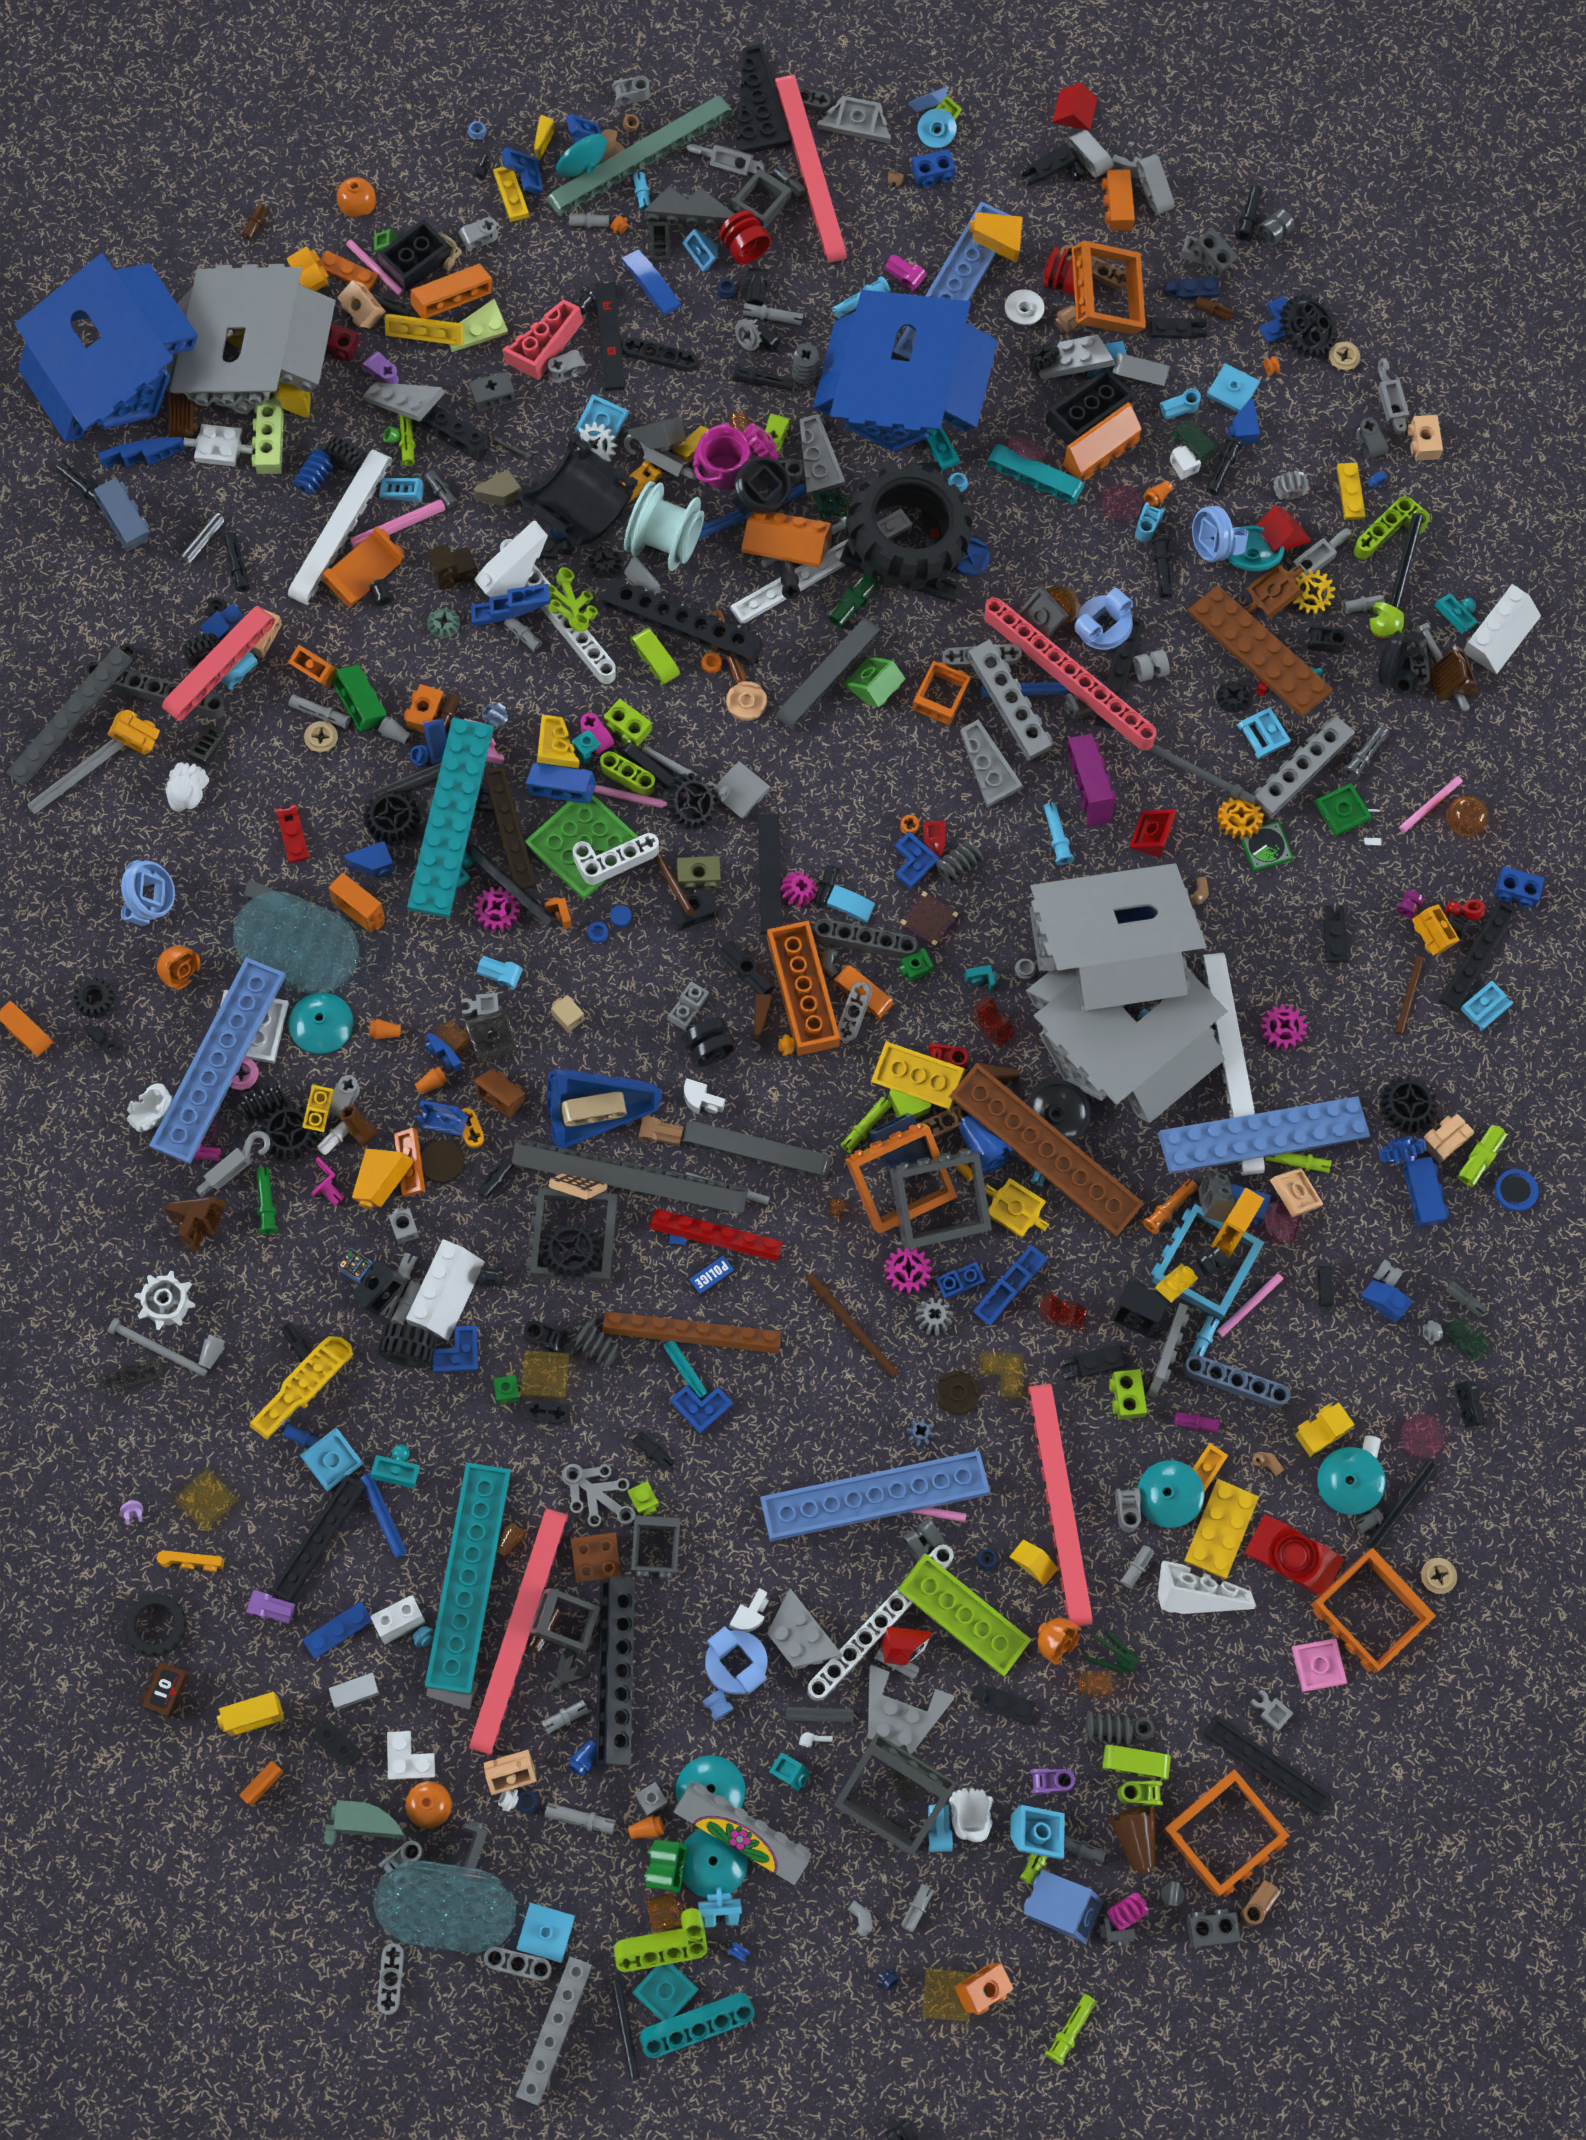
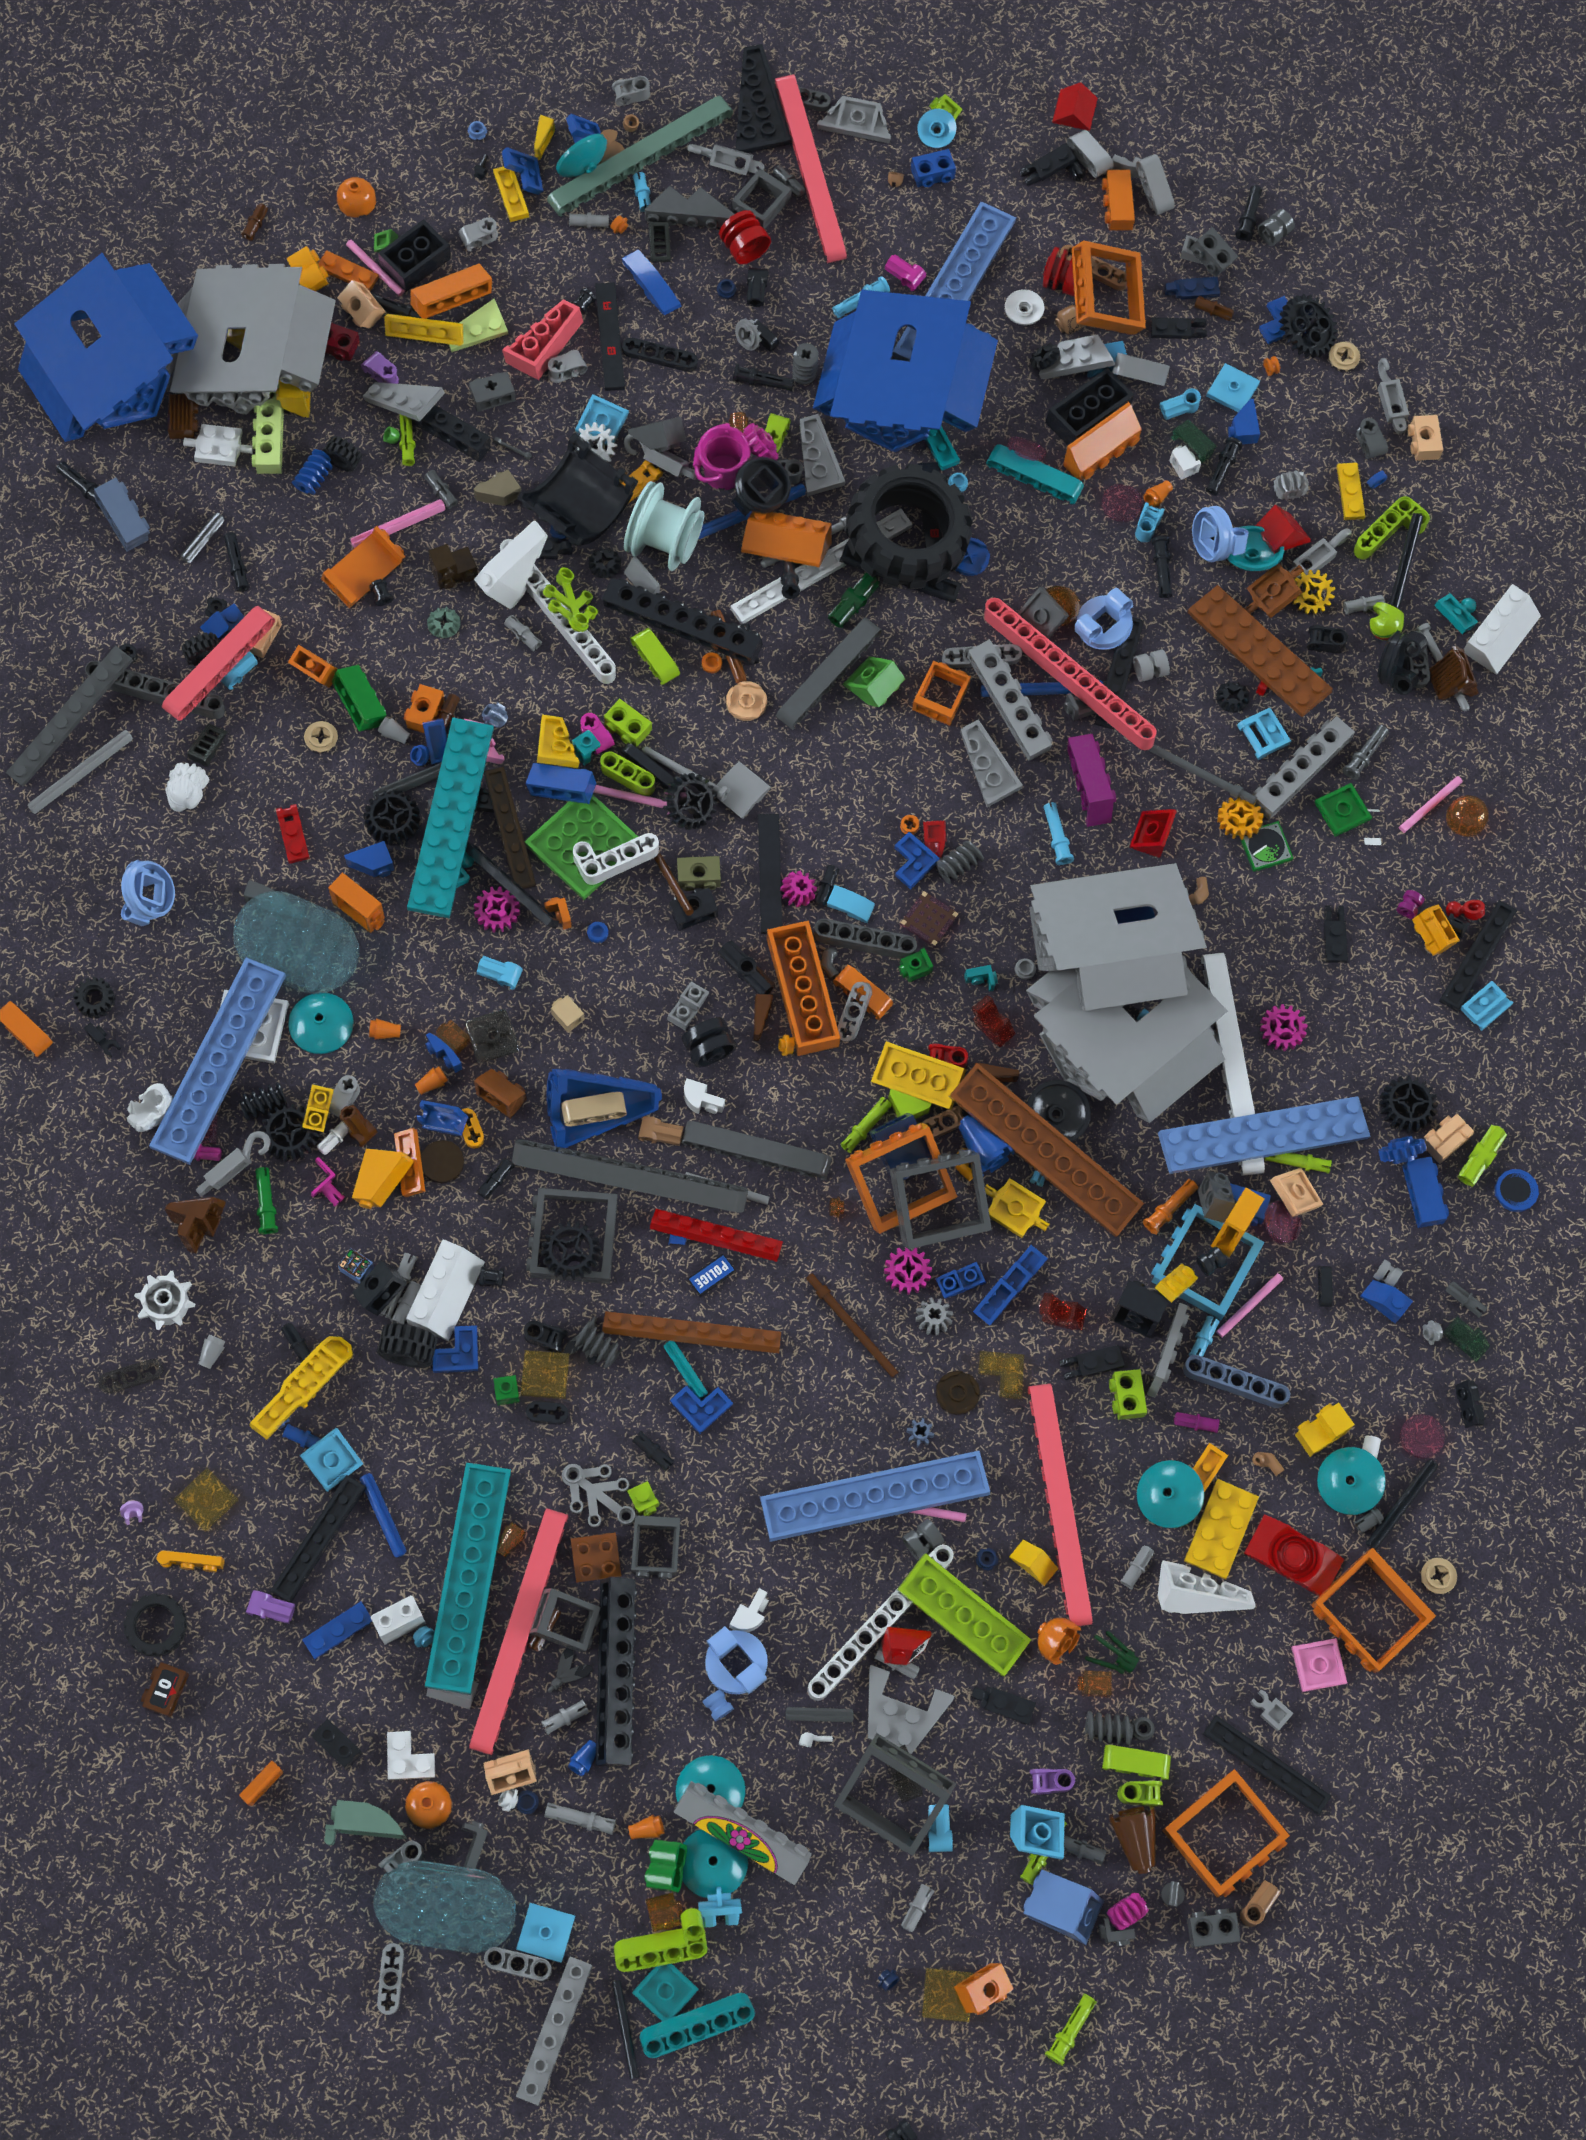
(115, 1326): light grey bar -> none
(134, 732): light orange brick -> none
(150, 450): blue slope -> none
(177, 963): orange cylinder -> none
(248, 1080): bright pink gear -> none
(250, 1714): yellow window -> none
(328, 714): light grey pin -> none
(339, 525): white beam -> none
(354, 1691): light grey slope -> none
(396, 1470): teal plate -> none
(405, 1234): light grey brick -> none
(415, 483): medium azure slope -> none
(451, 260): tan piece -> none
(483, 1005): light grey plate -> none
(516, 603): blue slope -> none
(577, 1186): light nougat tile -> none
(620, 916): blue tile -> none
(651, 1799): light grey brick -> none
(687, 448): yellow slope -> none
(701, 249): dark azure slope -> none
(738, 1952): blue bush -> none
(764, 312): light grey pin -> none
(790, 1771): teal bracket -> none
(800, 1635): light grey wing -> none
(830, 503): slope -> none
(864, 1918): light grey arm -> none
(928, 100): medium blue slope -> none
(971, 1814): white hair -> none
(998, 233): light orange slope -> none
(1128, 1505): light grey piece -> none
(1409, 995): reddish brown bar -> none
(1519, 882): blue brick -> none

